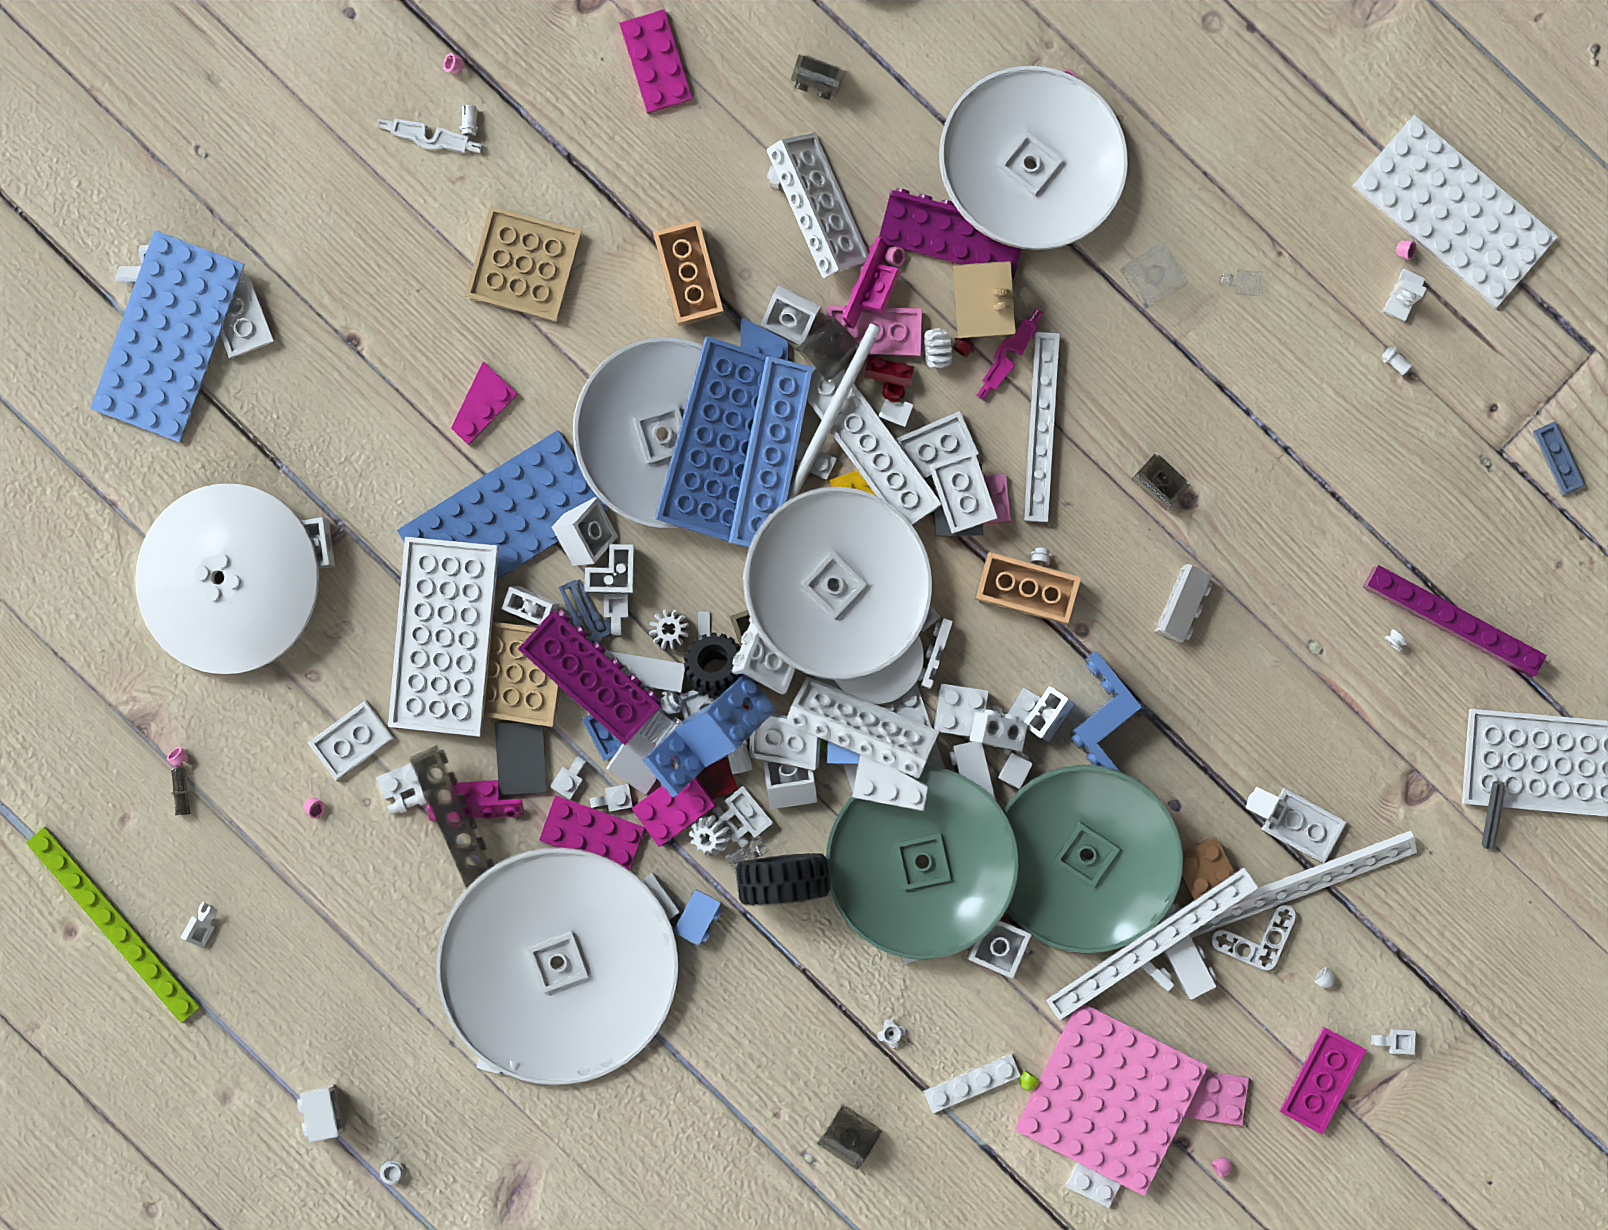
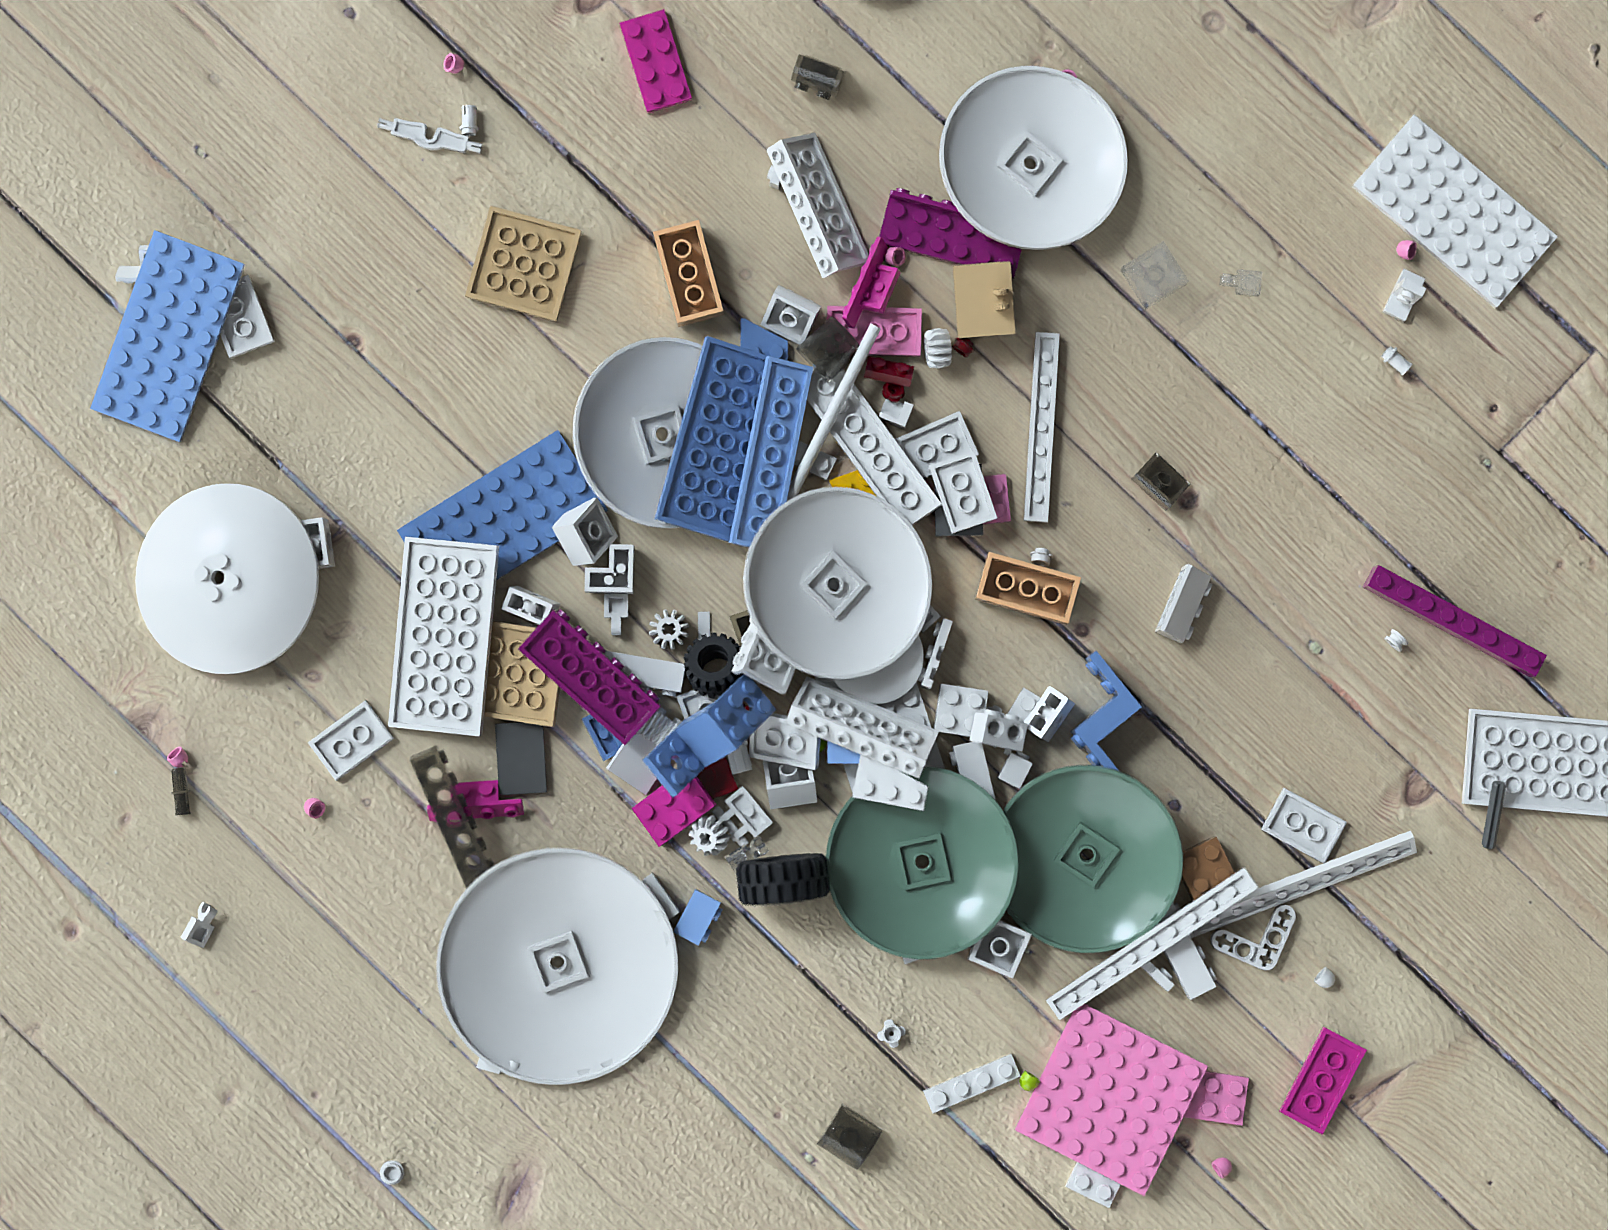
(113, 924): lime plate -> none
(320, 1113): white brick -> none
(397, 782): white plate -> none
(482, 404): dark pink wing -> none
(568, 780): white plate -> none
(591, 830): dark pink plate -> none
(595, 630): sand blue piece -> none
(616, 798): white plate -> none
(671, 703): white plate -> none
(1002, 364): dark pink piece -> none
(1266, 805): white brick -> none
(1399, 1041): white plate -> none
(1558, 458): sand blue tile -> none

